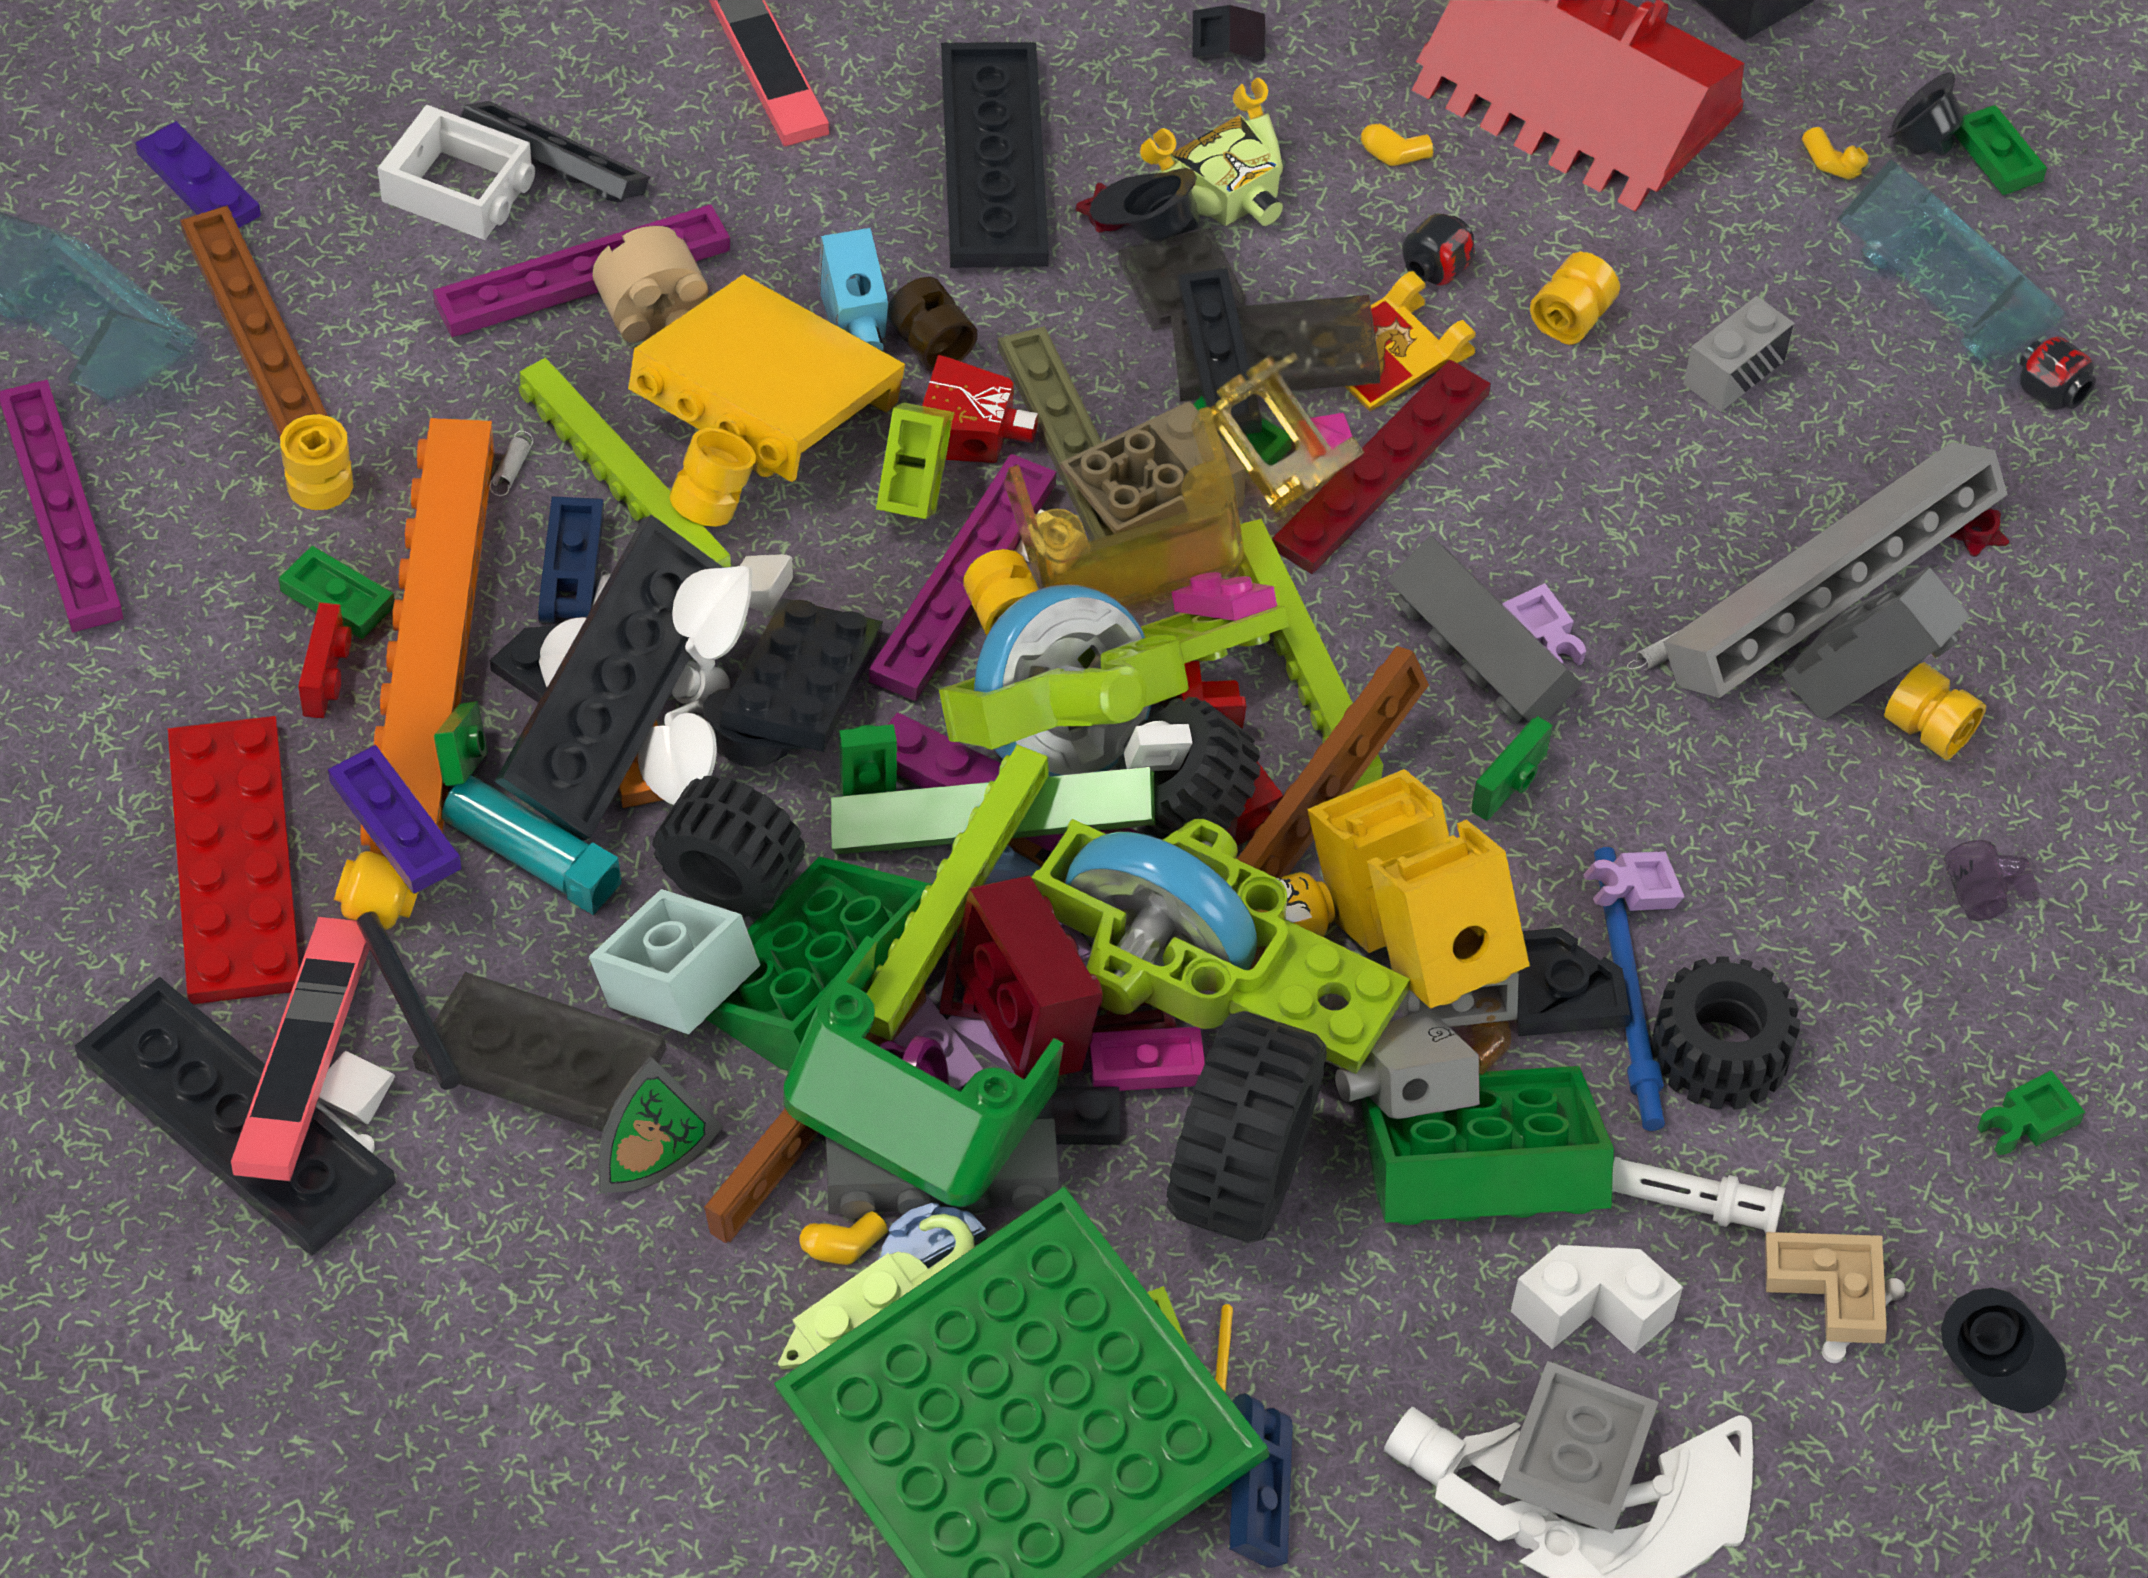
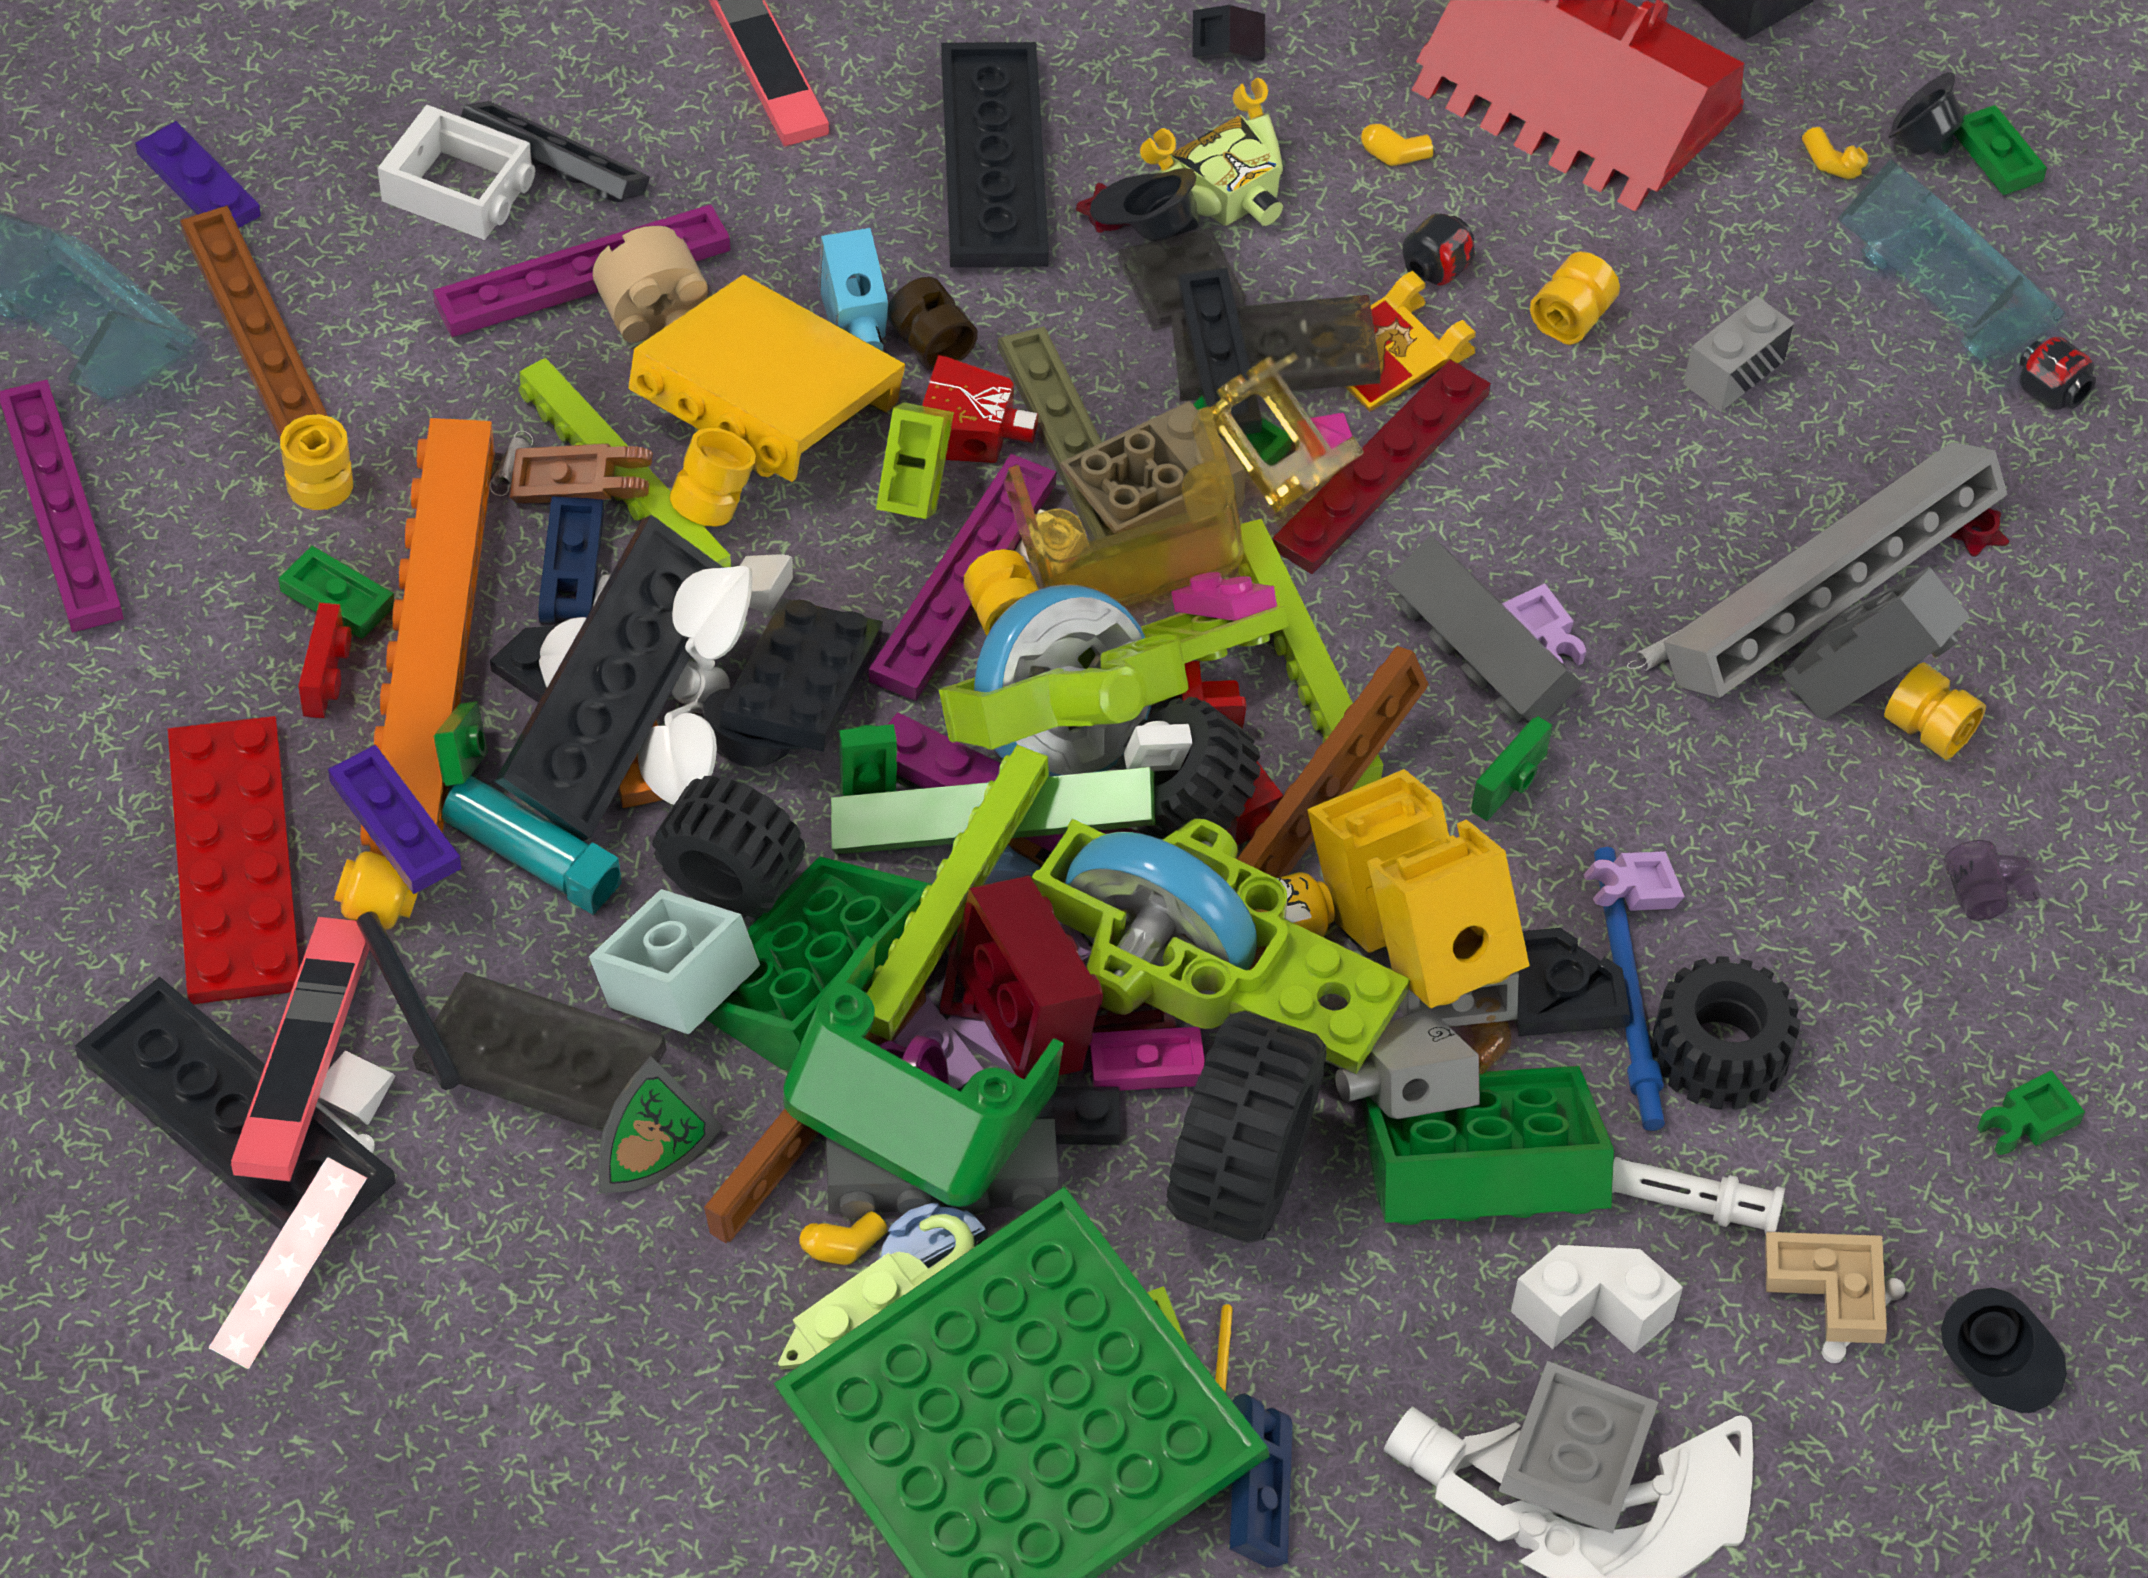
(287, 1263): none -> sticker
(577, 472): none -> dark orange hinge

